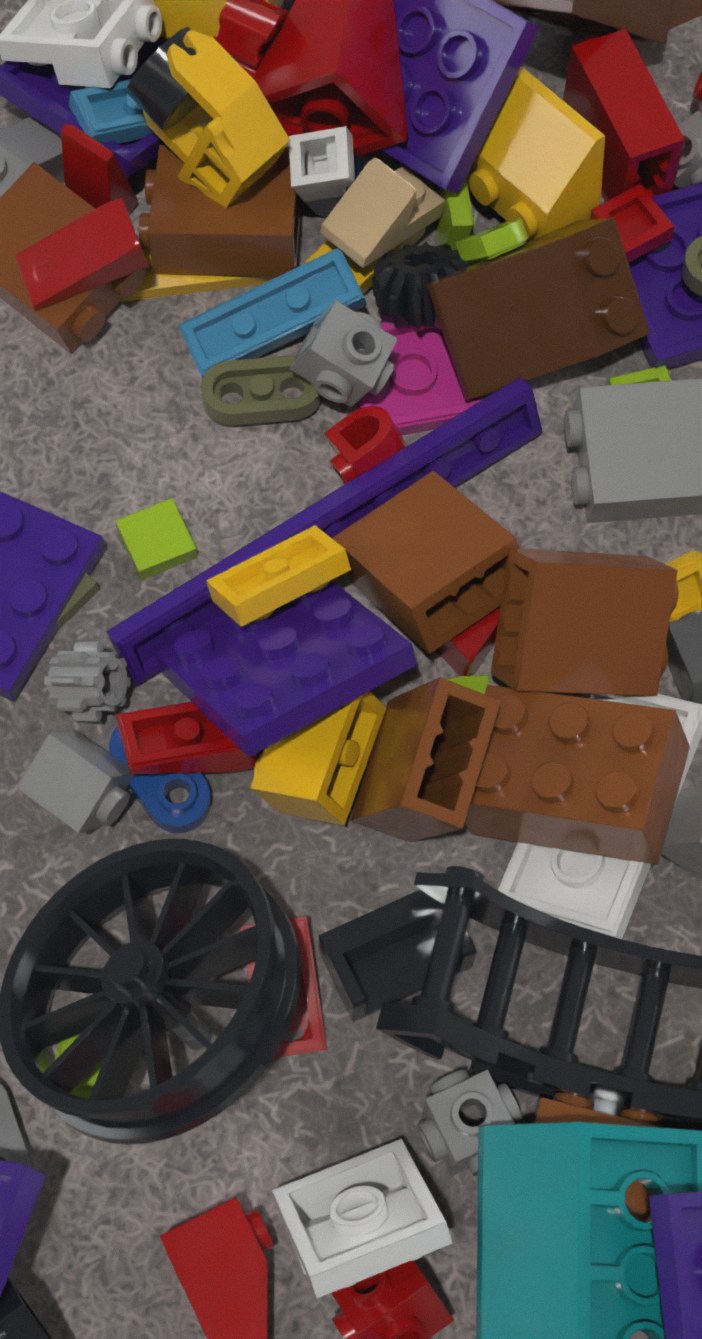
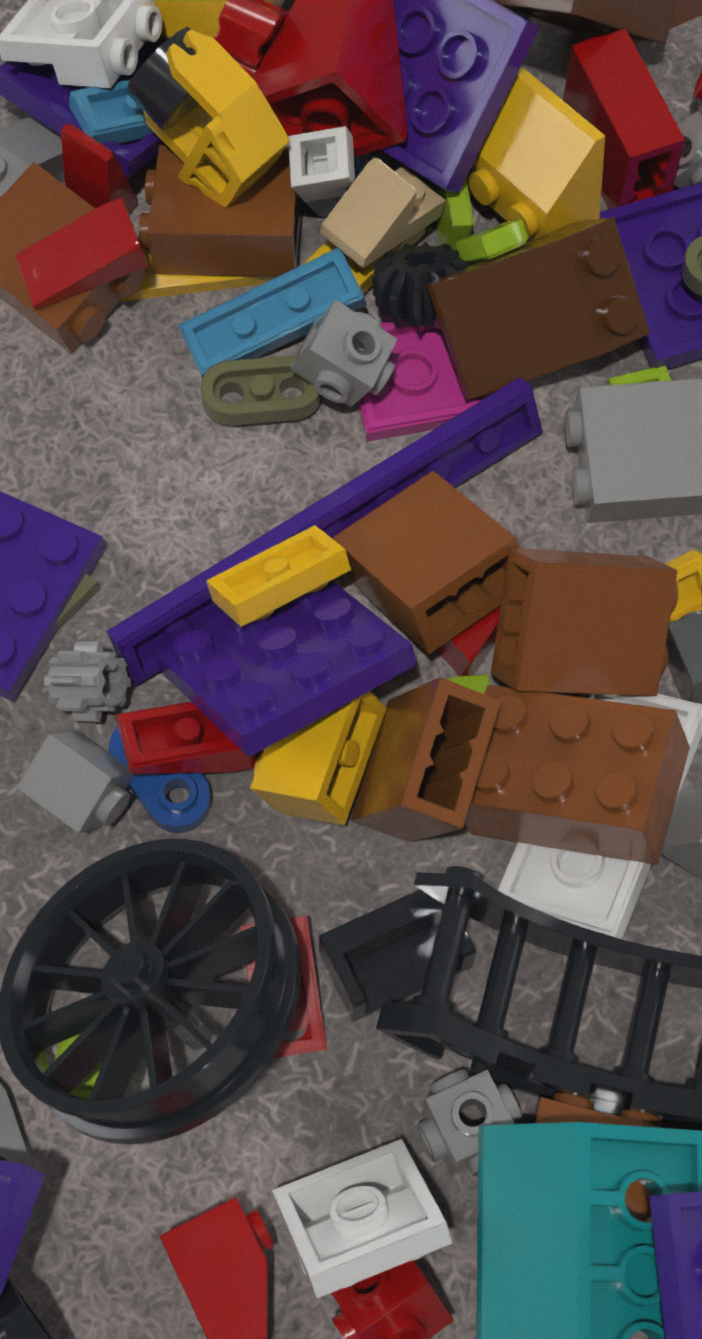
(156, 539): lime tile -> none
(363, 441): red plate -> none
(638, 220): red plate -> none

